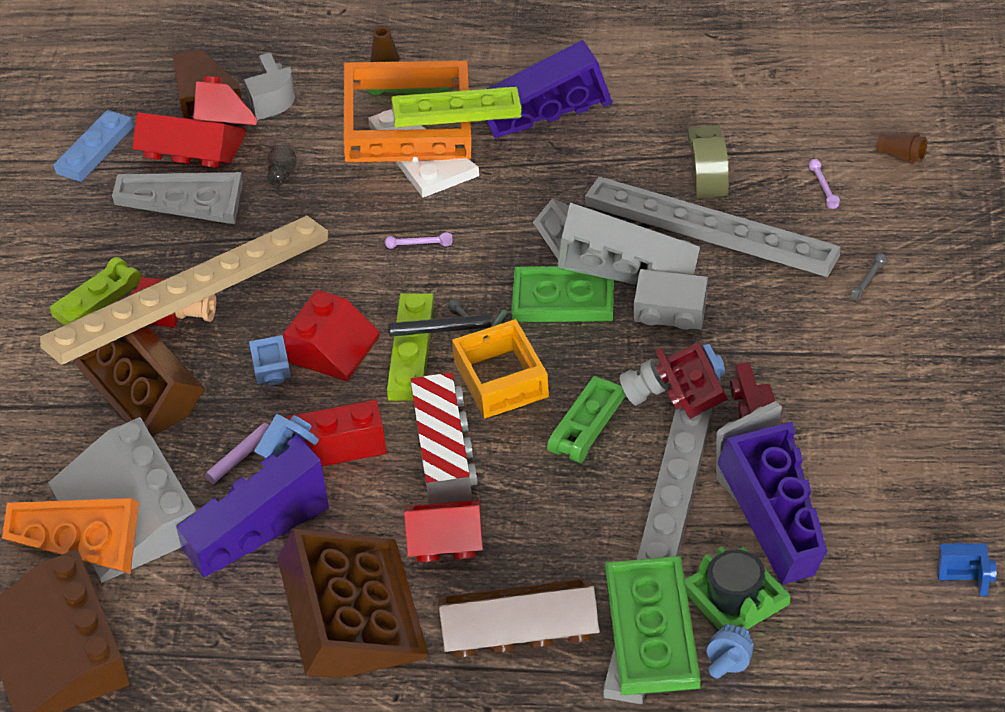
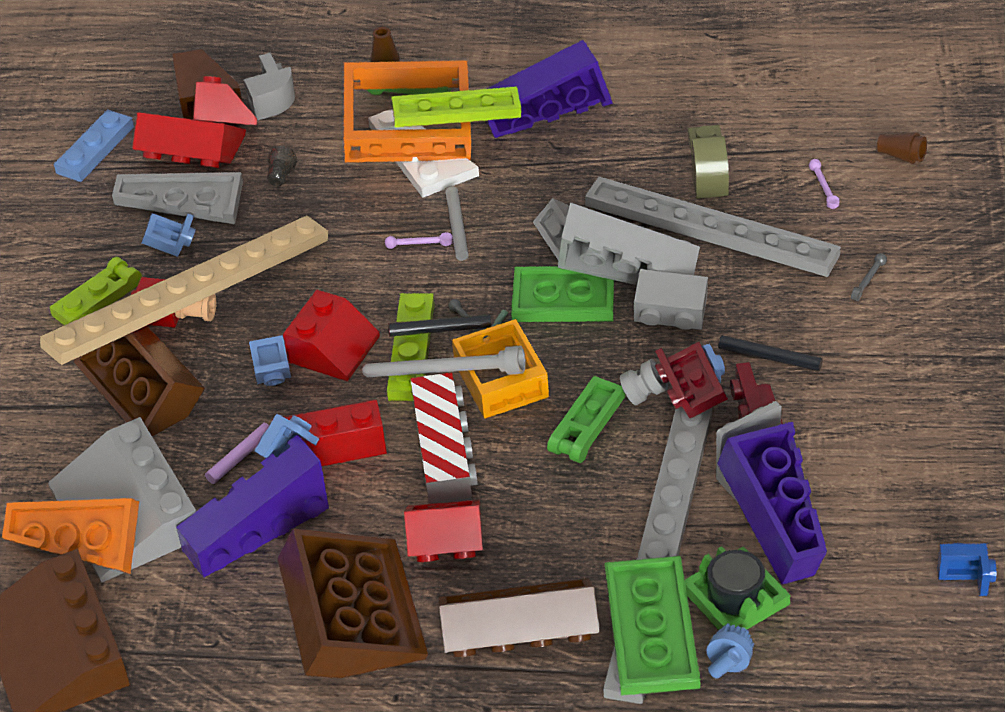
(168, 234): none -> medium blue bracket
(456, 222): none -> light grey bar
(509, 360): none -> light grey piece
(770, 353): none -> black bar

